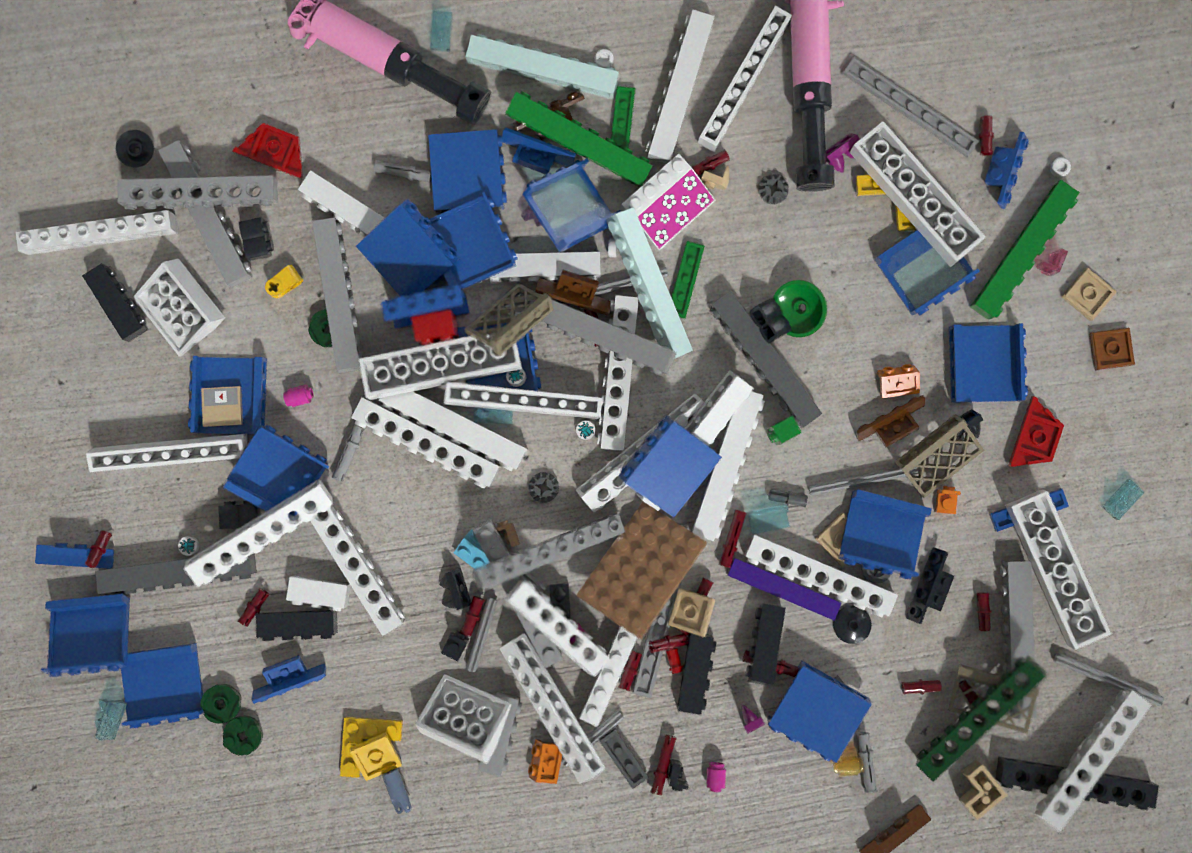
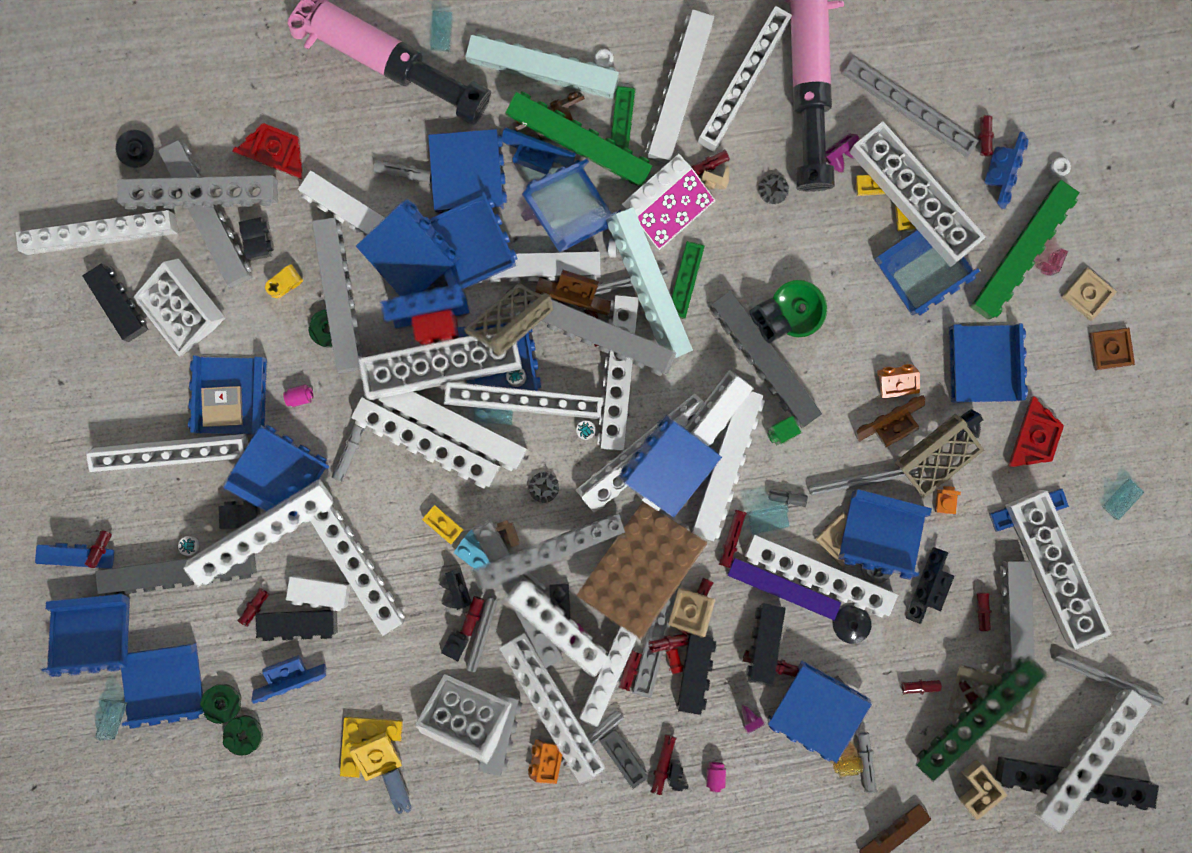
(442, 524): none -> yellow plate

